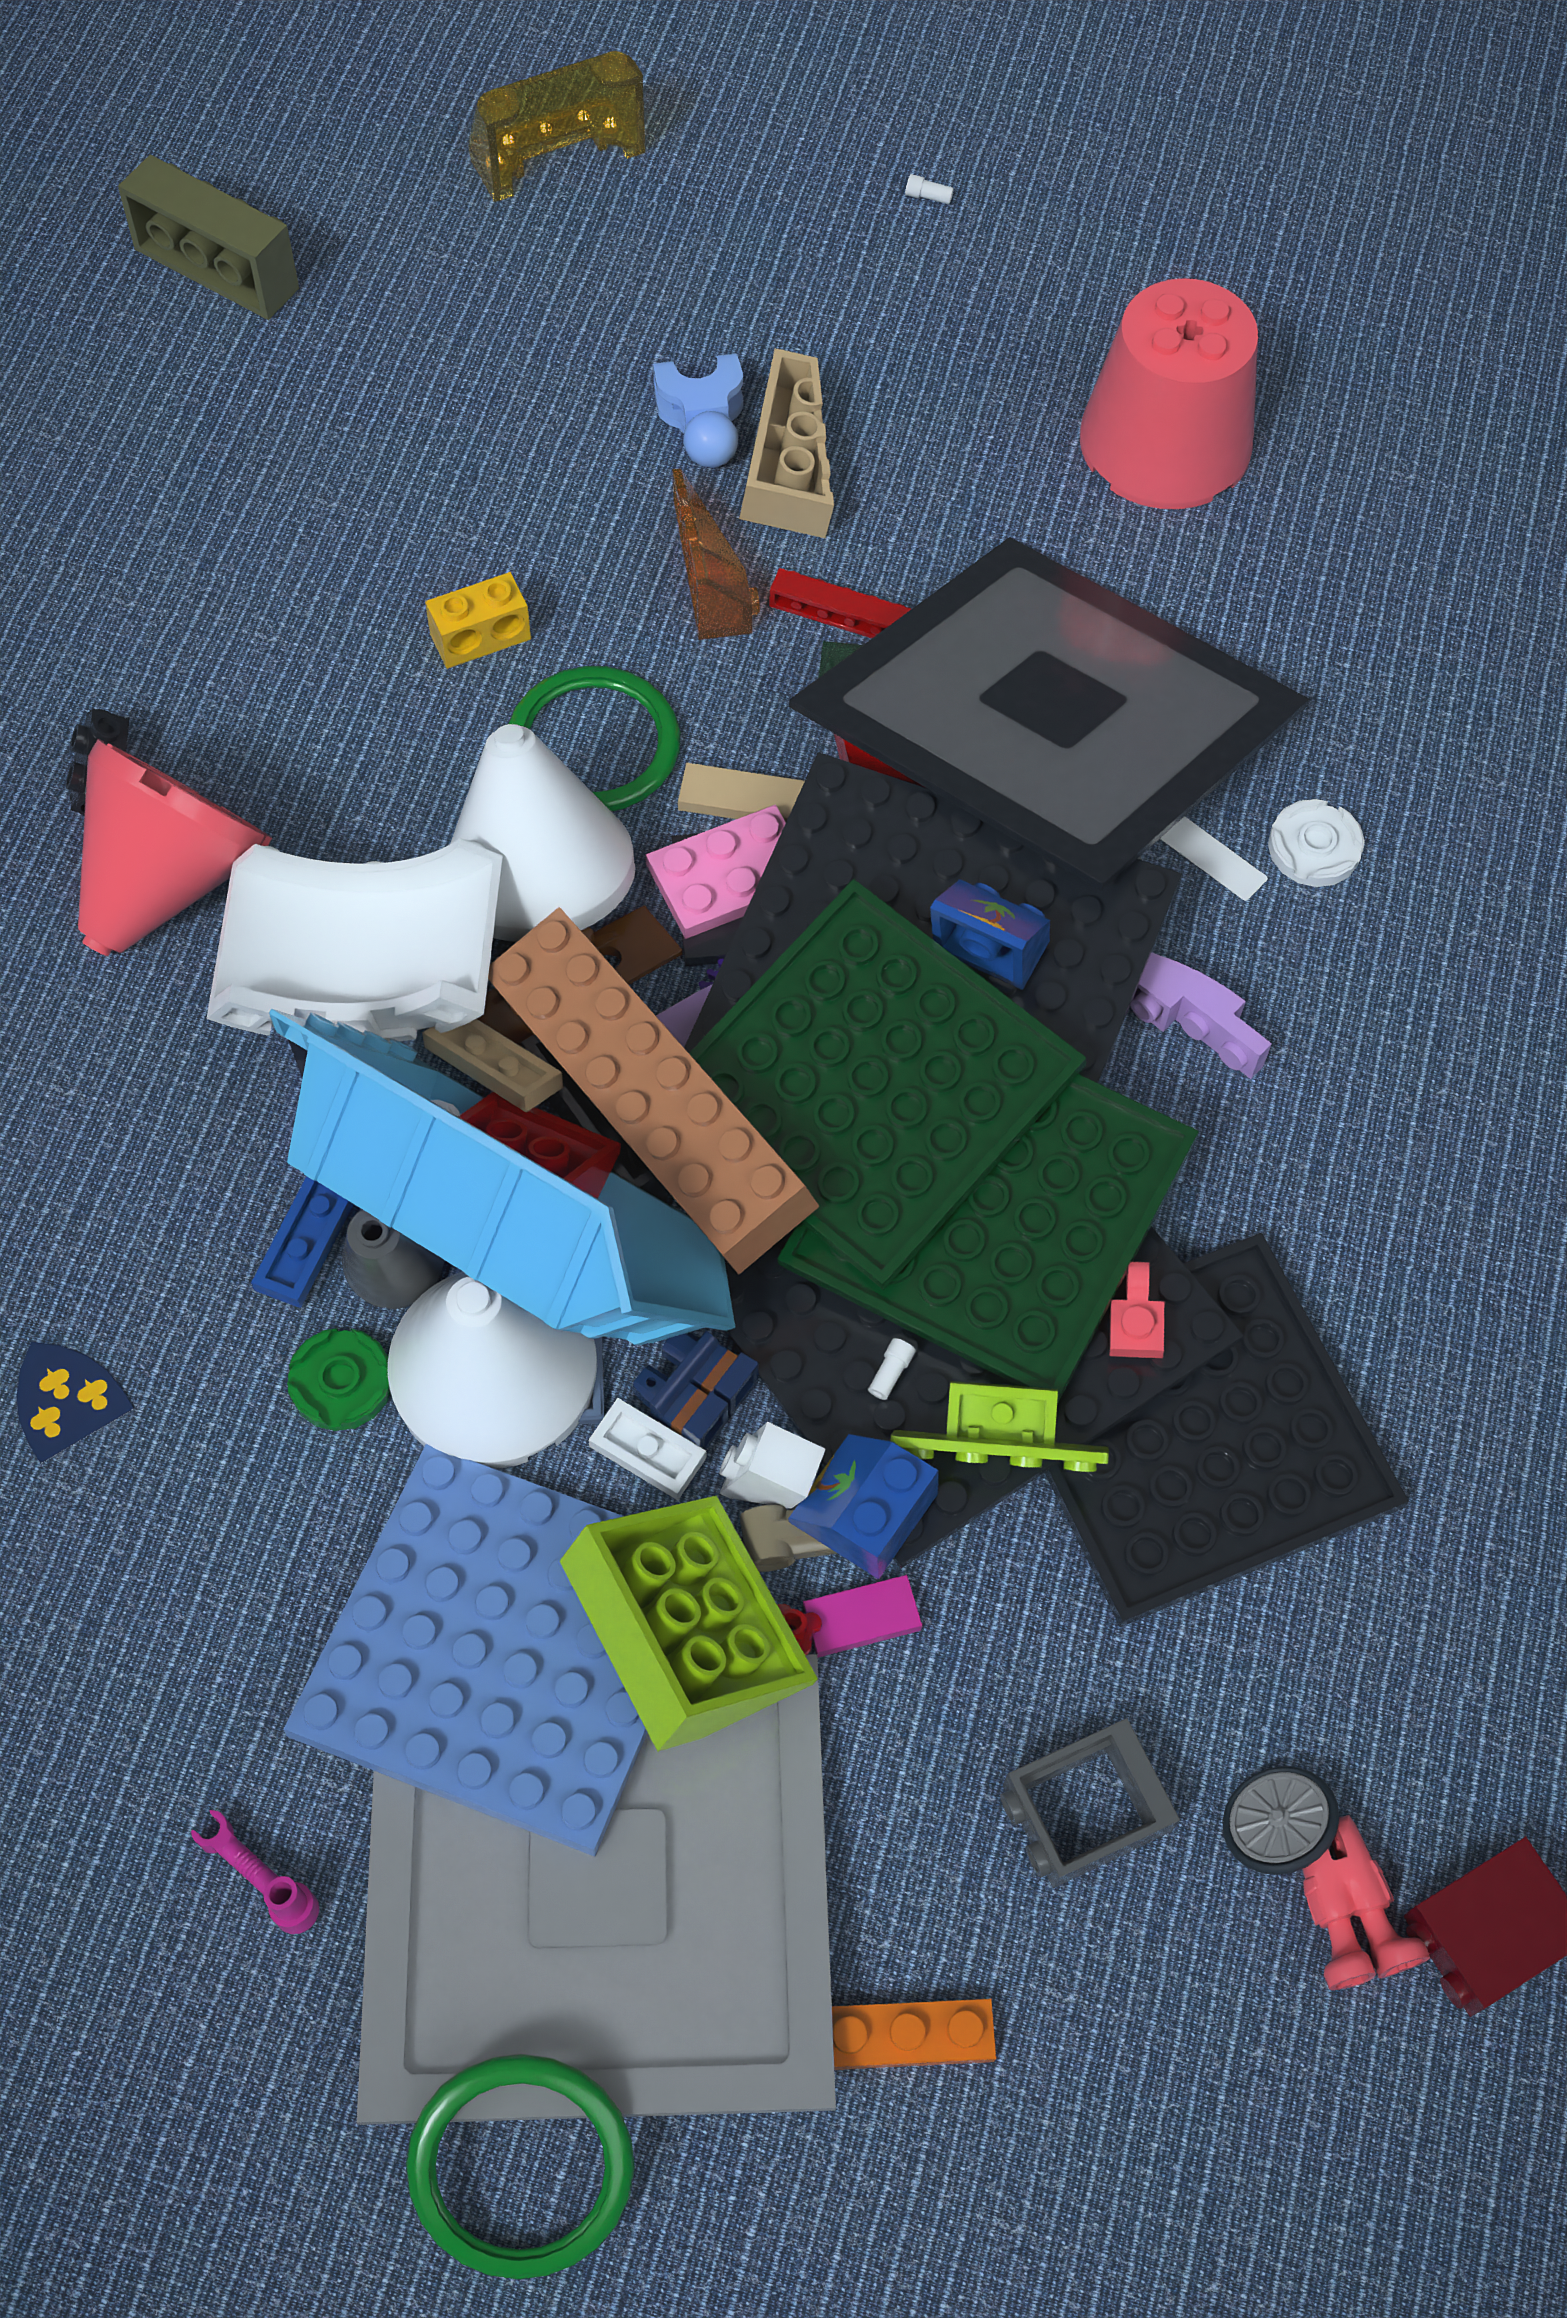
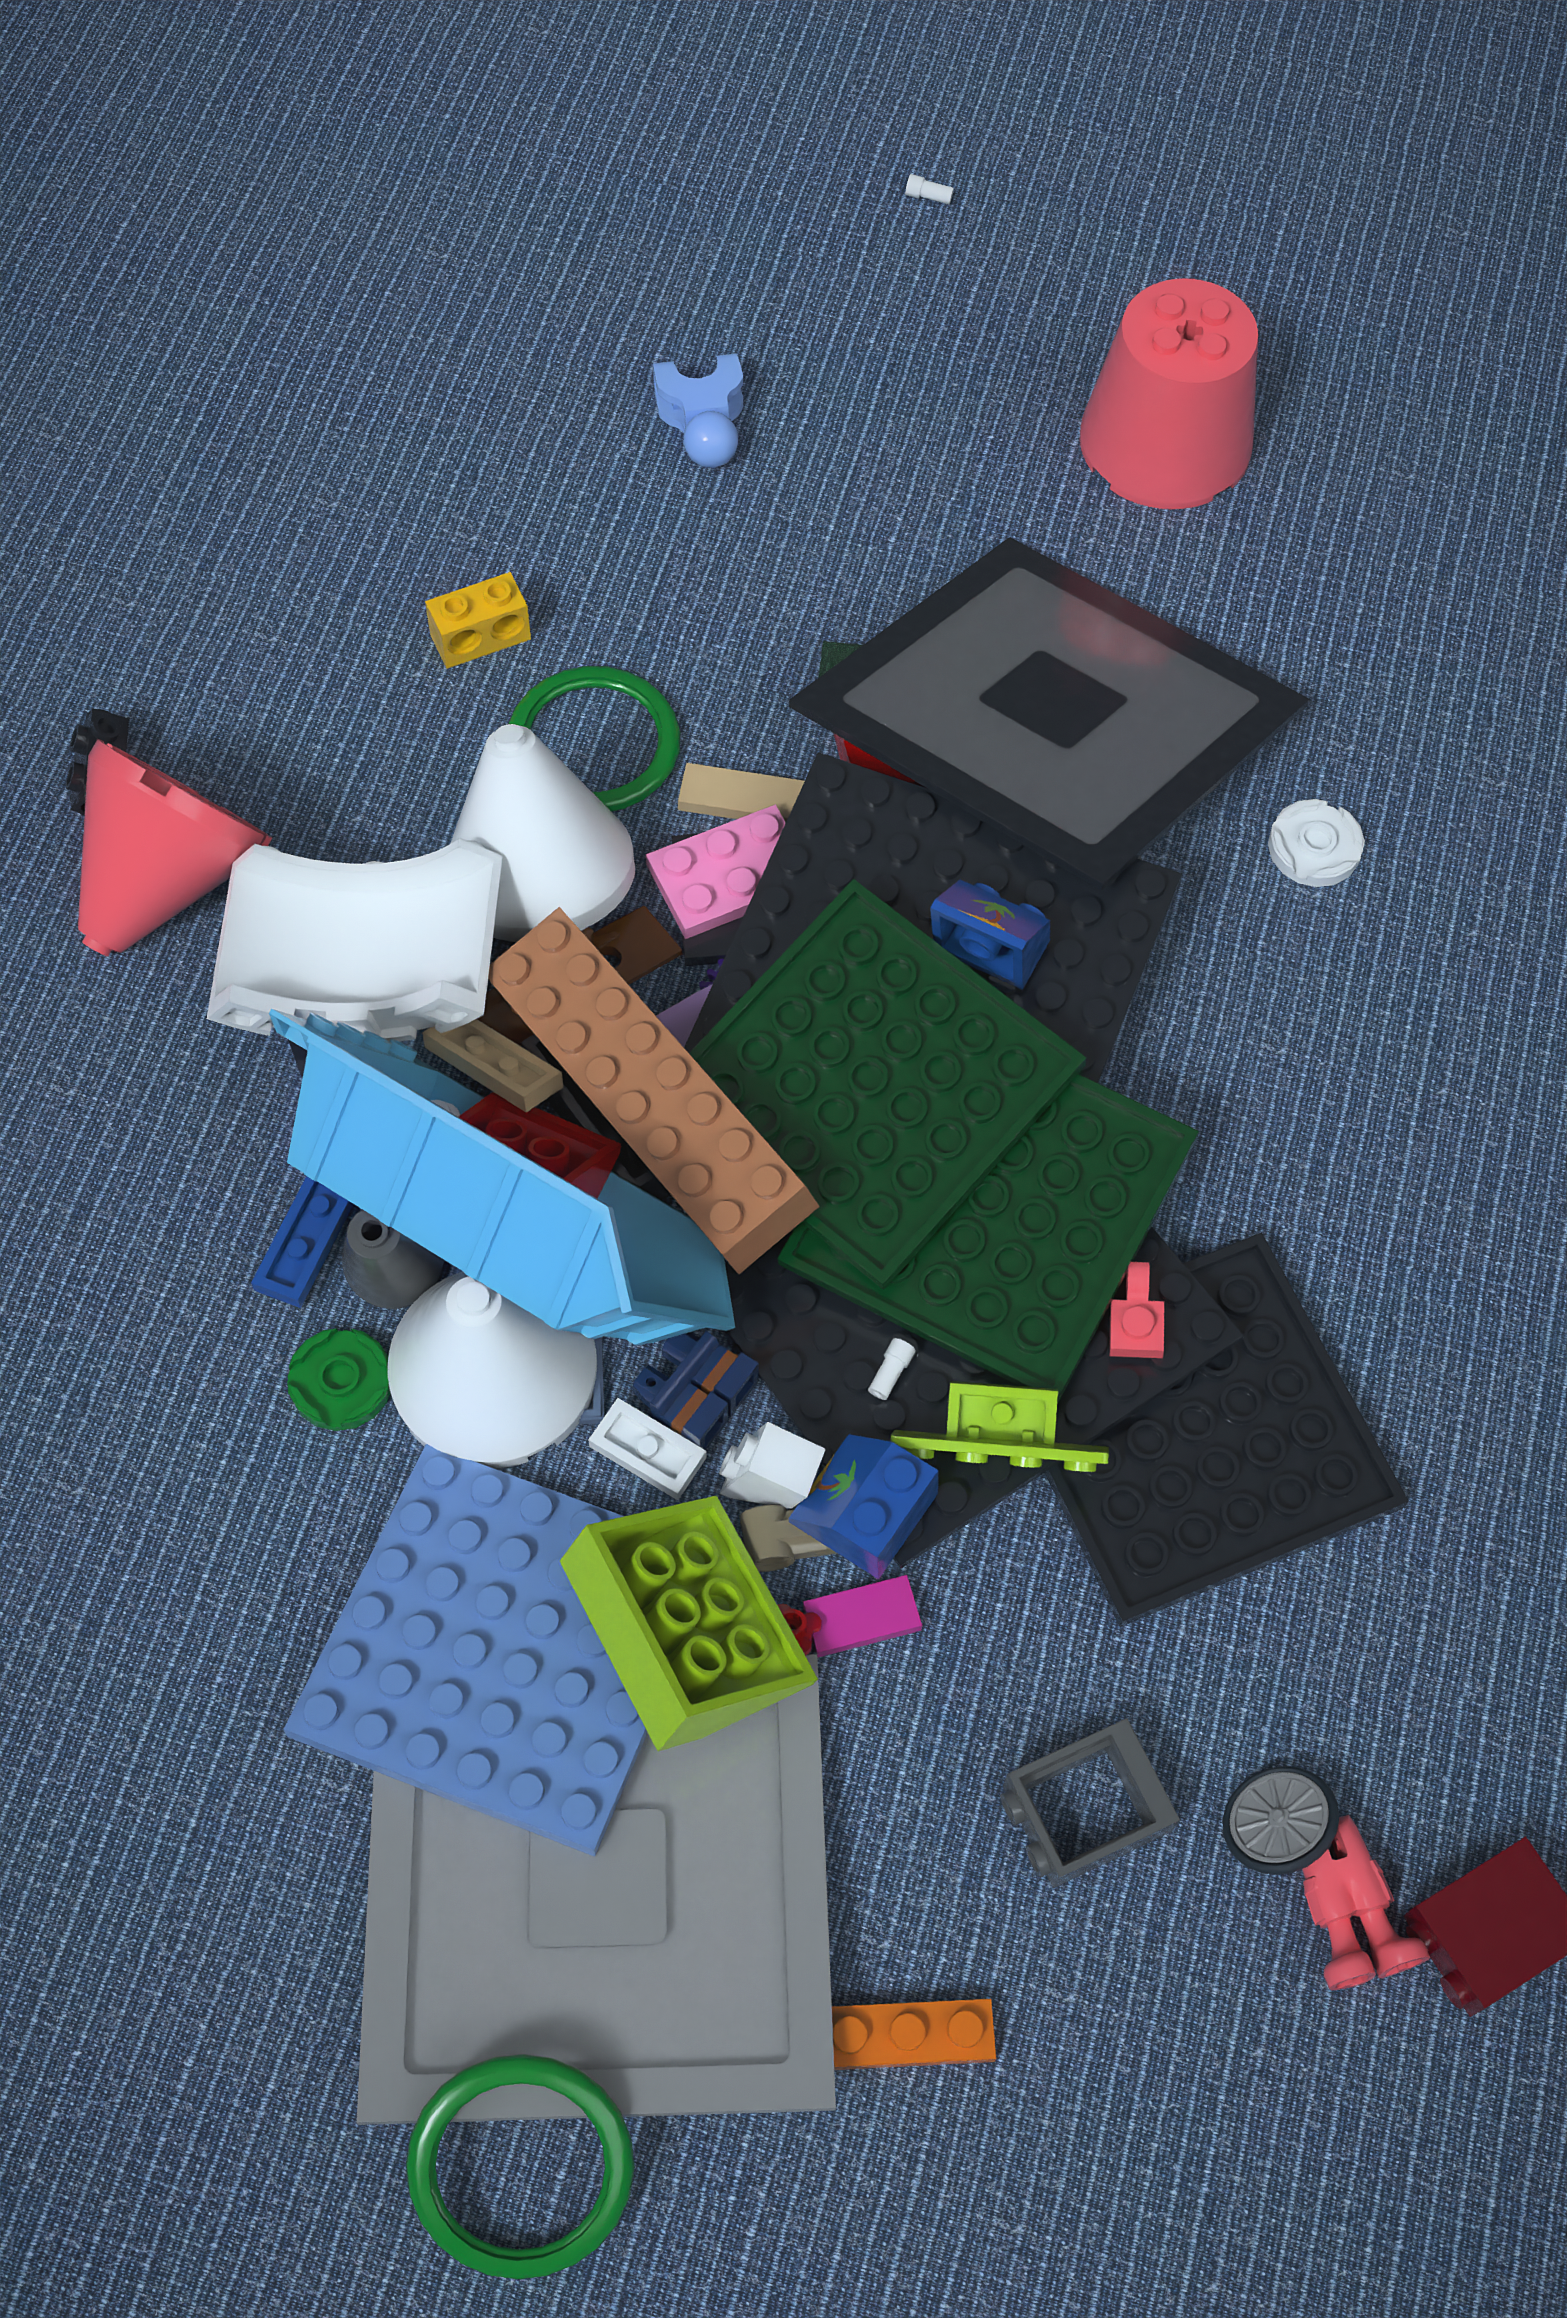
(65, 1398): dark blue sticker -> none
(209, 236): olive brick -> none
(291, 1916): dark pink brick -> none
(553, 110): clear yellow windscreen -> none
(714, 573): clear orange wedge -> none
(789, 459): tan wedge -> none
(832, 604): red piece -> none
(1203, 1009): lavender slope -> none
(1214, 858): white sticker -> none

